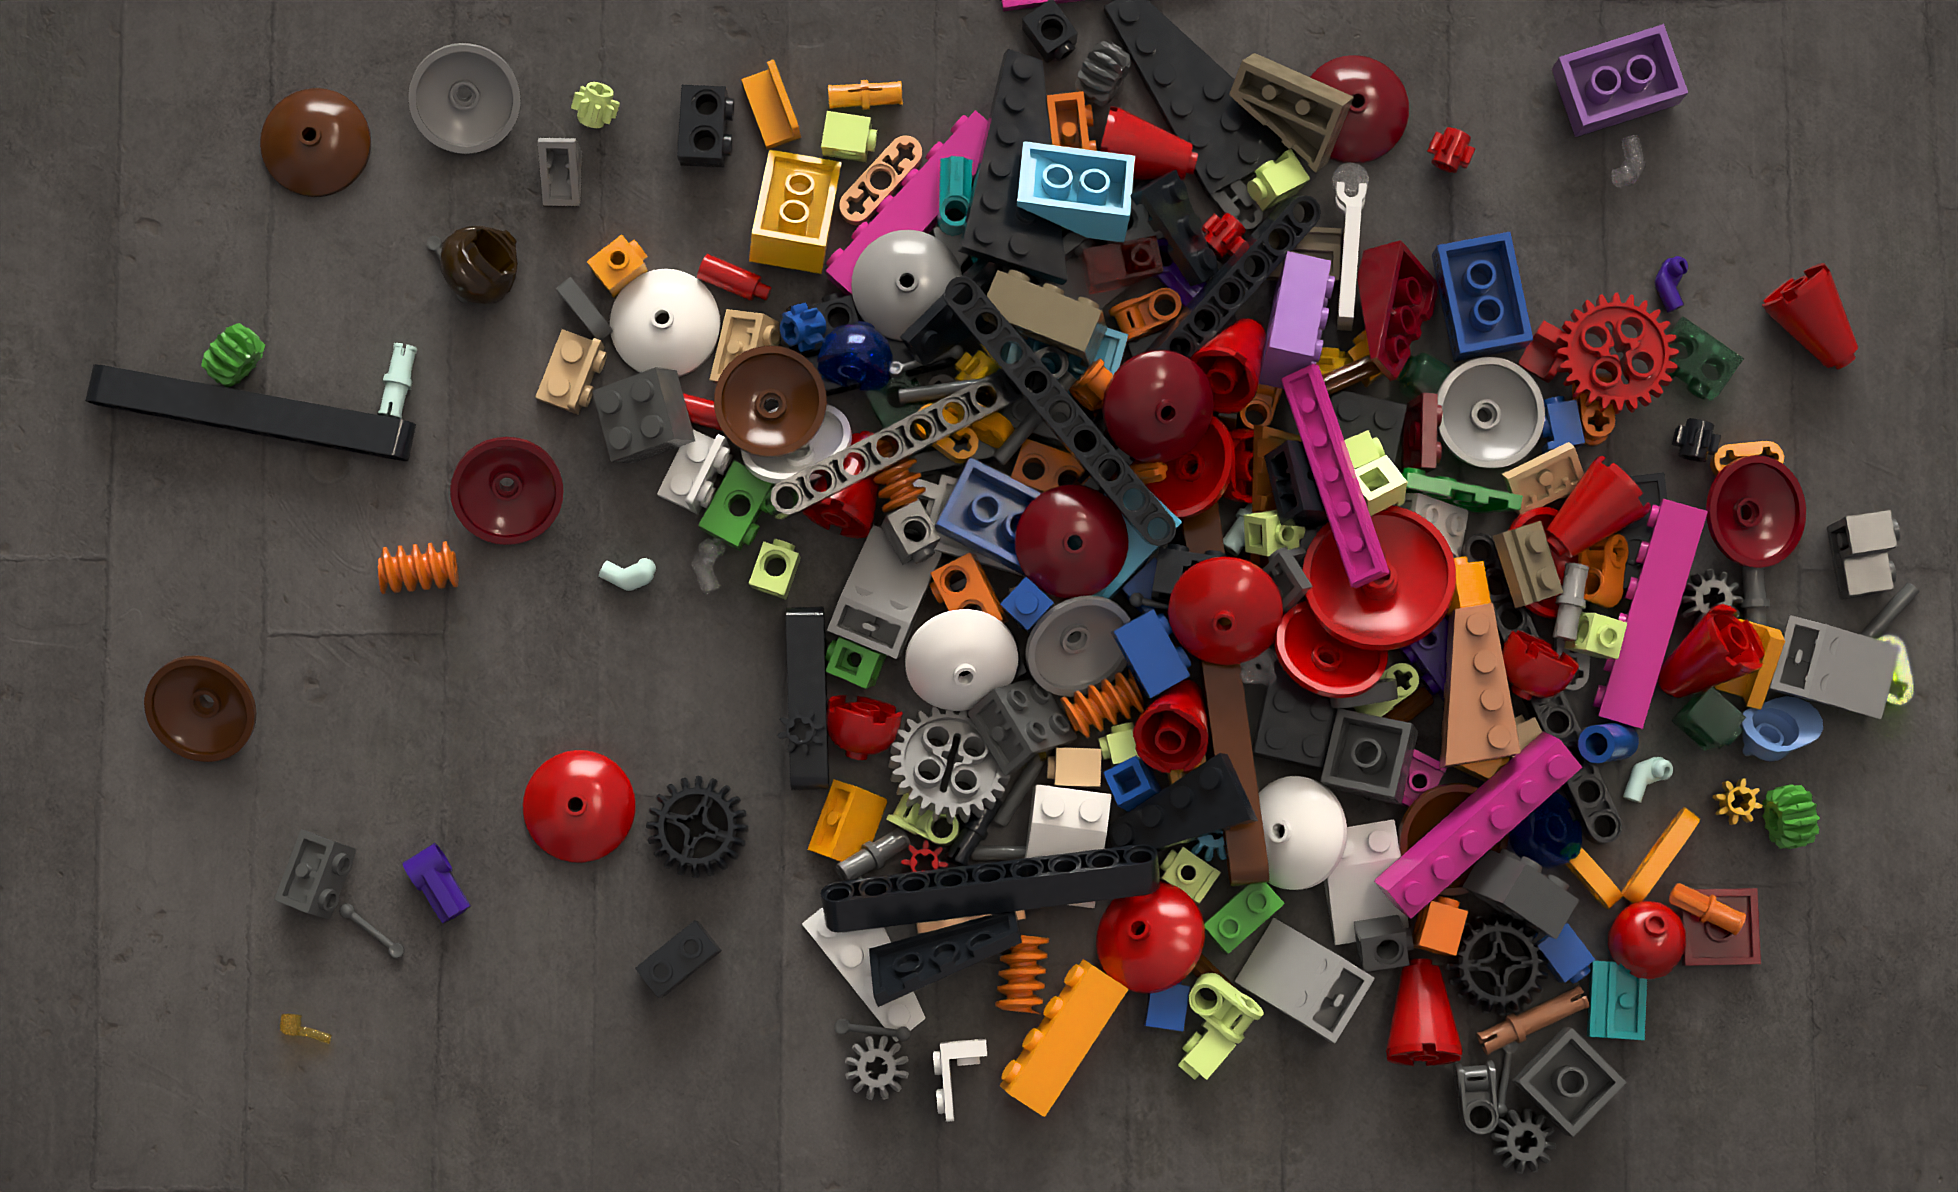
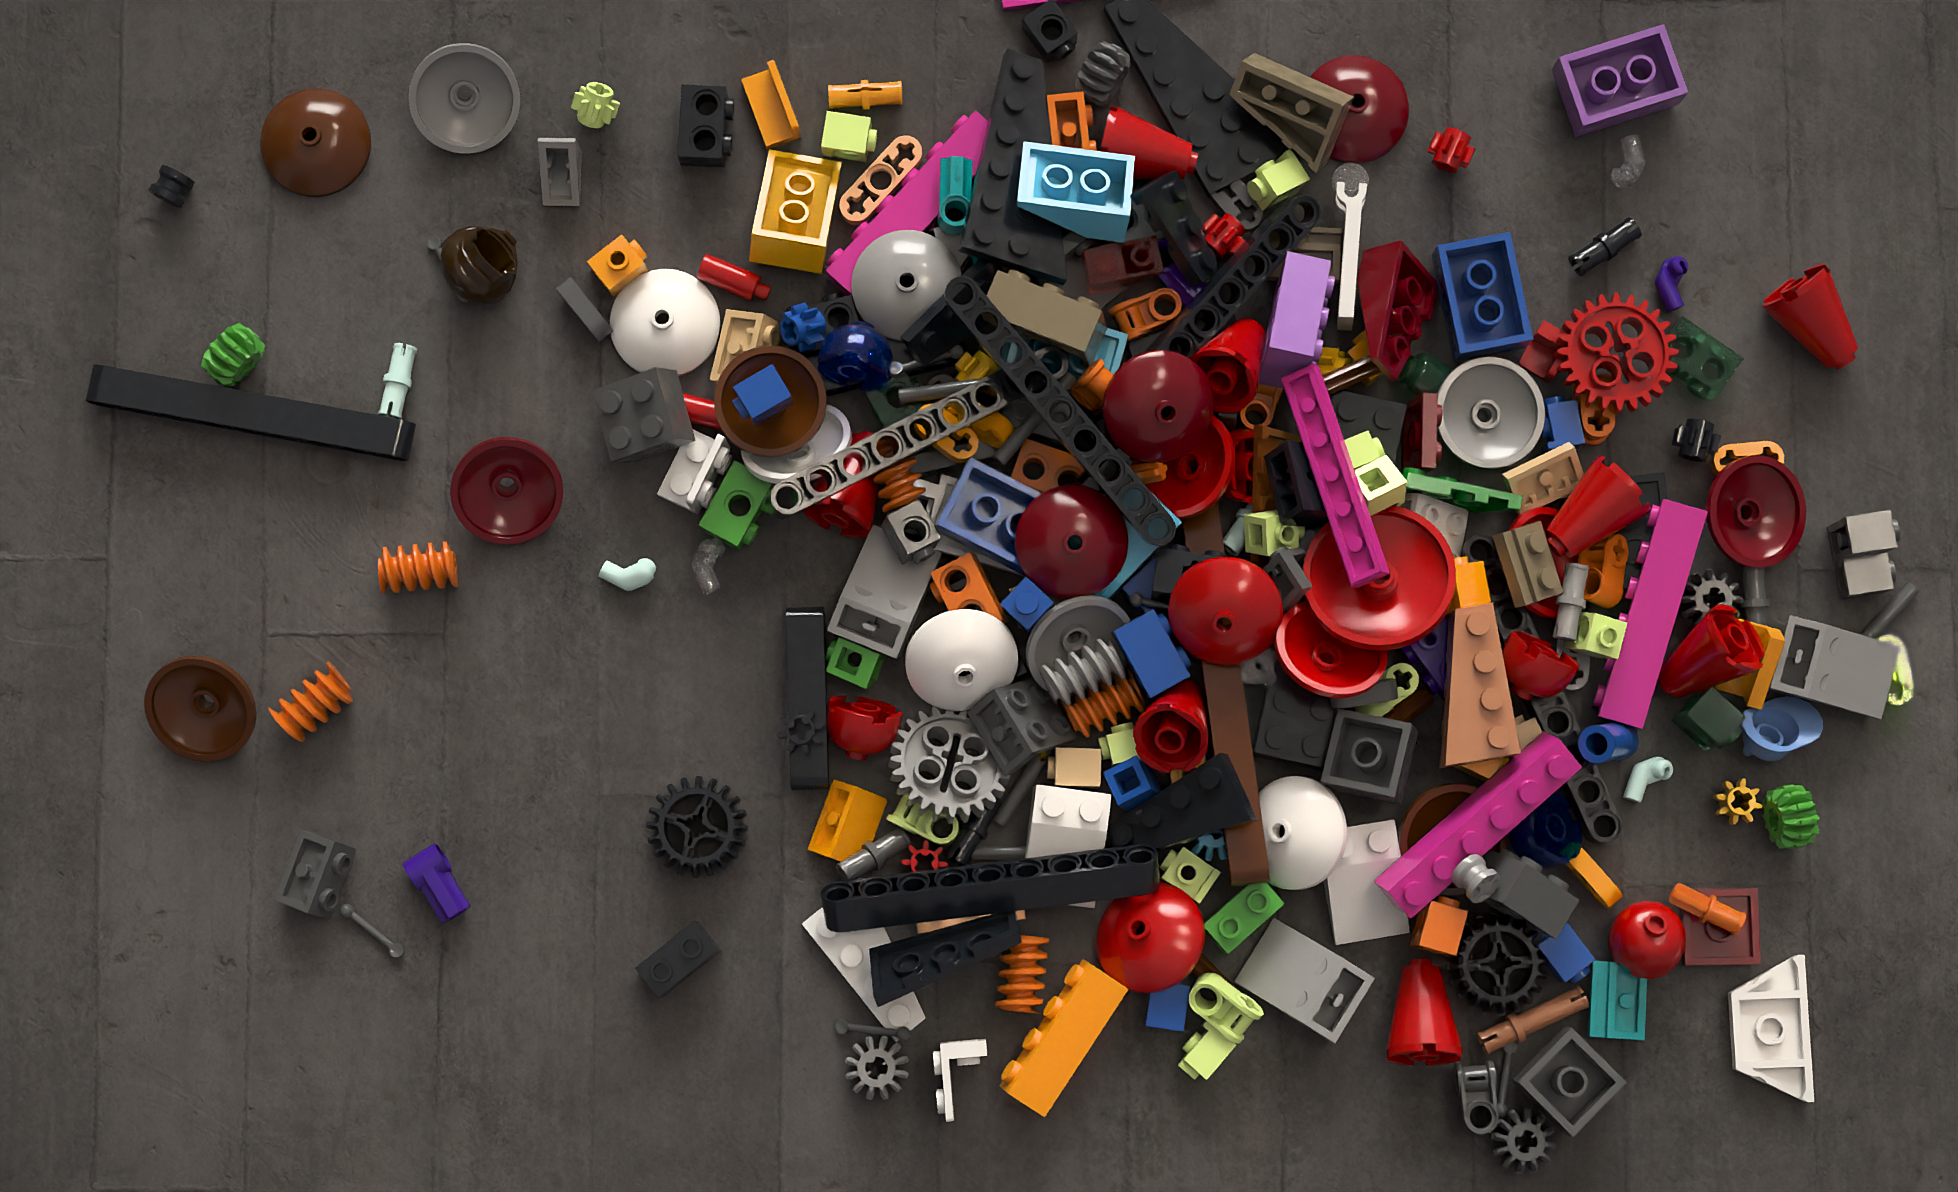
(171, 186): none -> black wheel
(291, 1025): clear yellow hand -> none
(313, 703): none -> orange piece
(571, 372): tan bracket -> none
(605, 813): red dish -> none
(761, 395): none -> blue brick
(775, 585): yellowish green brick -> none
(1082, 671): none -> light grey piece
(1372, 932): dark grey brick -> none
(1426, 767): dark pink brick -> none
(1475, 878): none -> light grey wheel
(1605, 246): none -> black pin
(1660, 856): light orange beam -> none
(1773, 1029): none -> white wing

